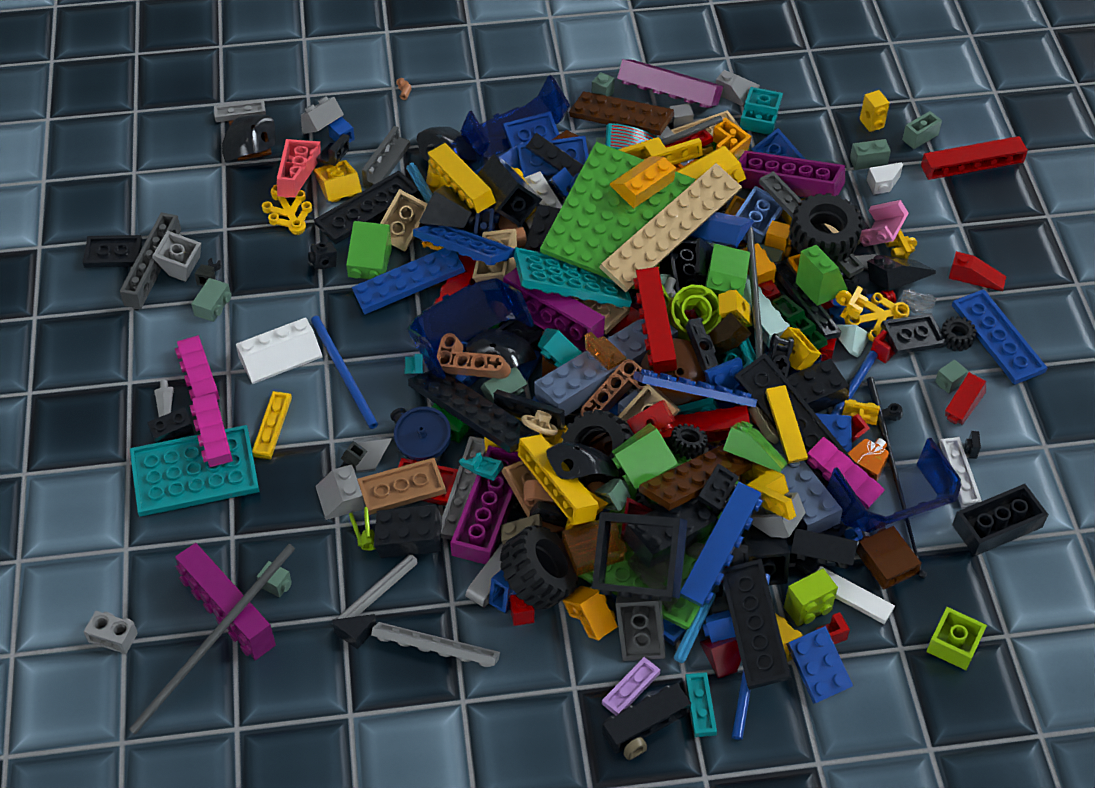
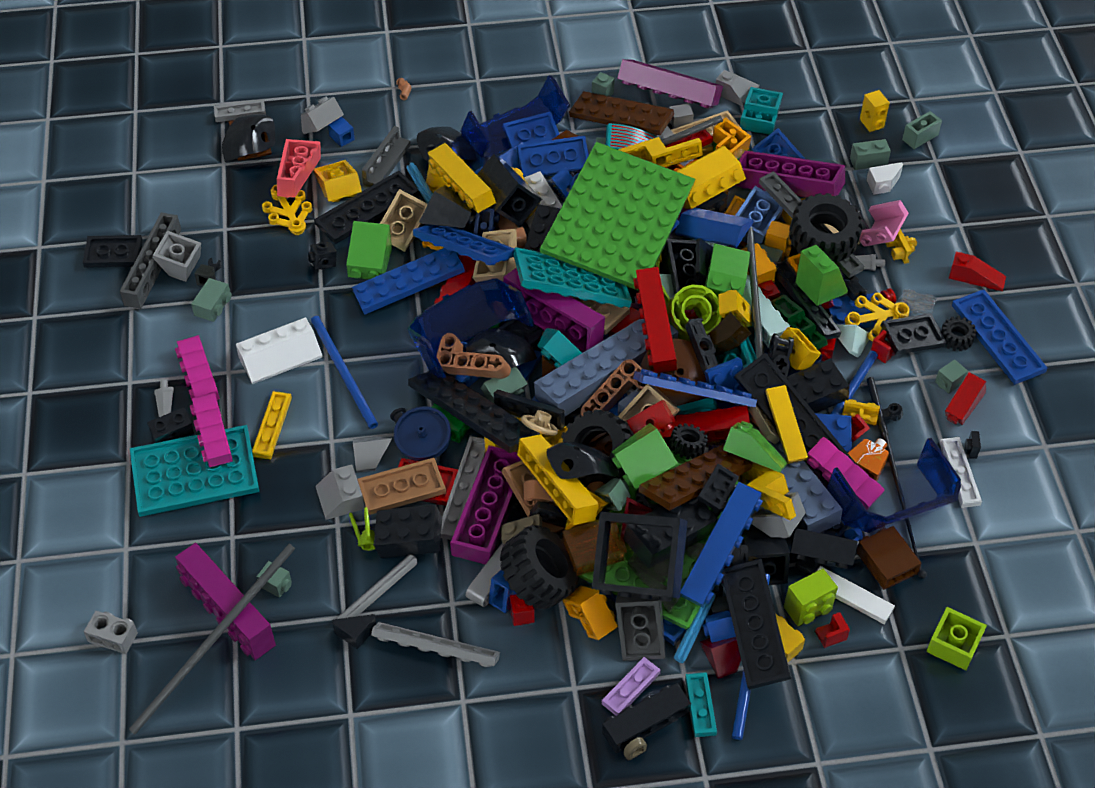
(335, 151): black panel -> none
(353, 455): pearl dark grey piece -> none
(414, 364): teal slope -> none
(483, 466): teal slope -> none
(553, 155): black plate -> none
(603, 351): clear orange panel -> none
(644, 180): light orange slope -> none
(669, 285): light grey arm -> none
(671, 226): tan plate -> none
(819, 664): blue plate -> none
(853, 304): yellow hips -> none
(896, 272): black slope -> none
(974, 157): red brick -> none
(999, 519): black brick -> none

